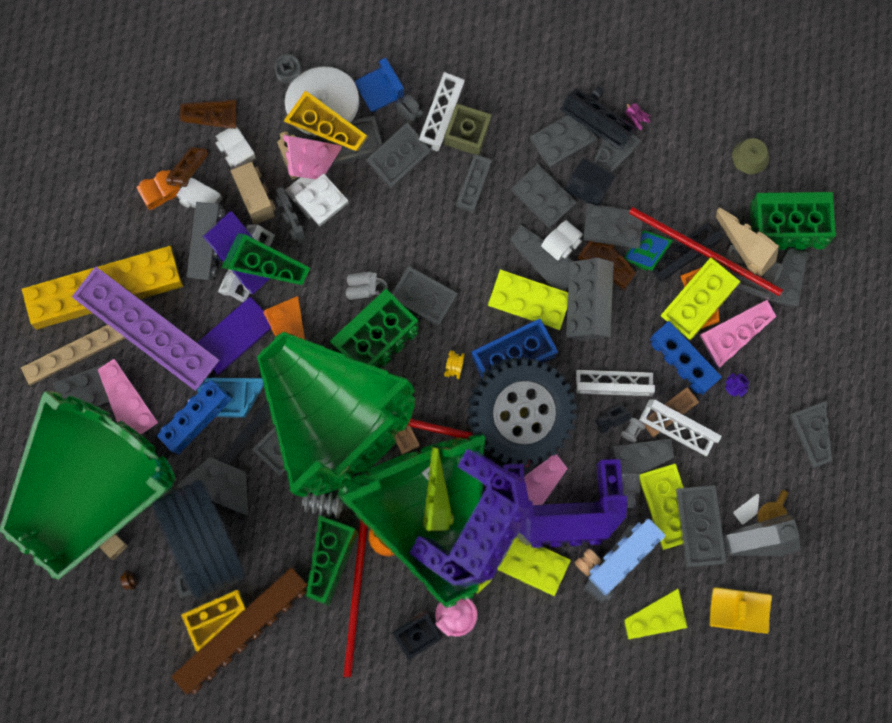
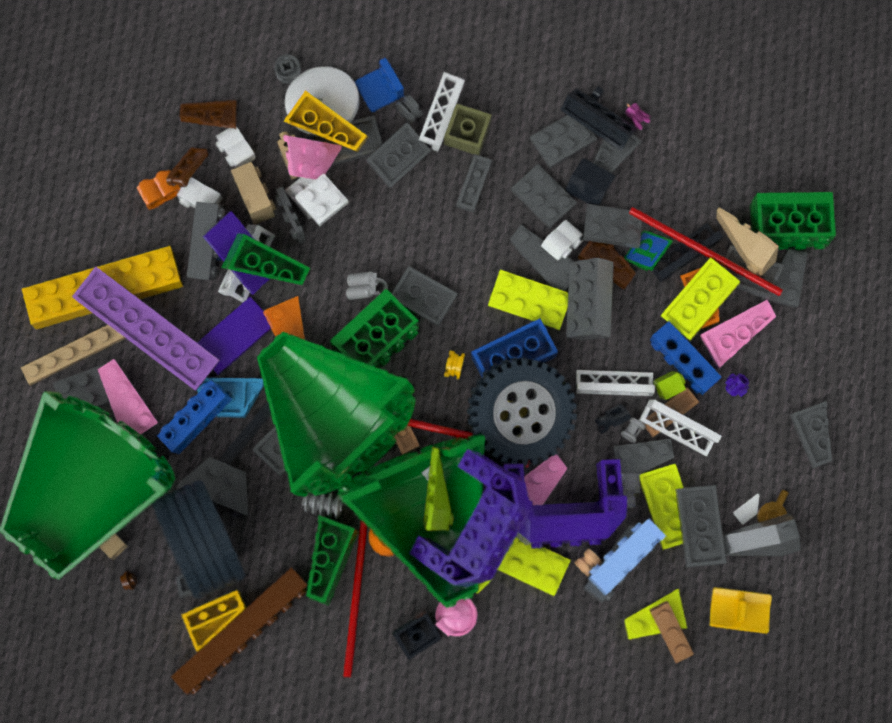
(669, 385): none -> lime brick
(671, 631): none -> medium nougat plate
(750, 156): olive cone -> none

